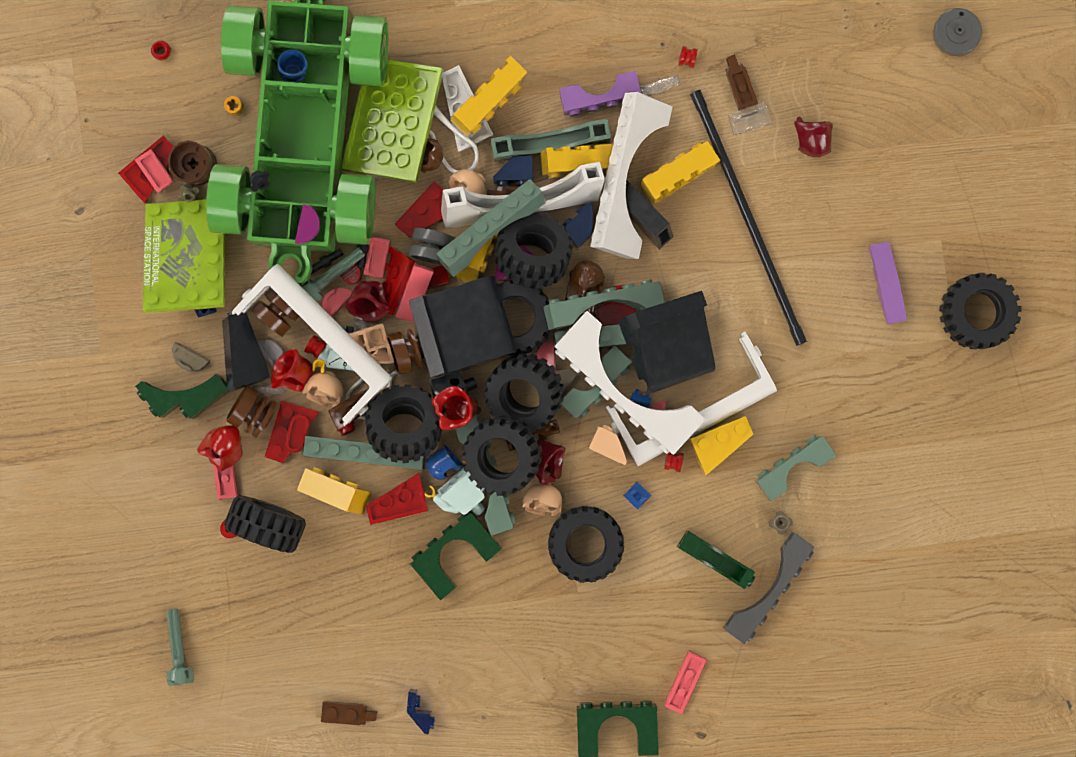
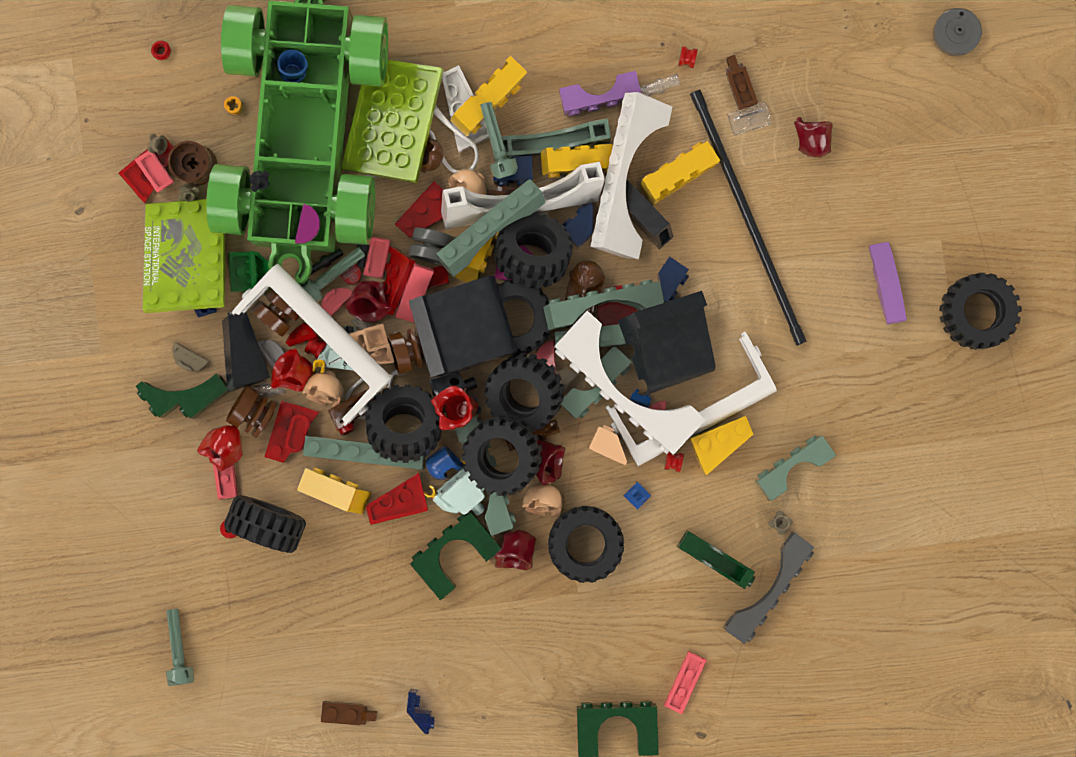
(157, 144): none -> dark tan plate
(246, 270): none -> green slope
(300, 334): none -> red tile
(503, 166): none -> sand green piece
(516, 551): none -> dark red piece
(670, 277): none -> dark blue slope

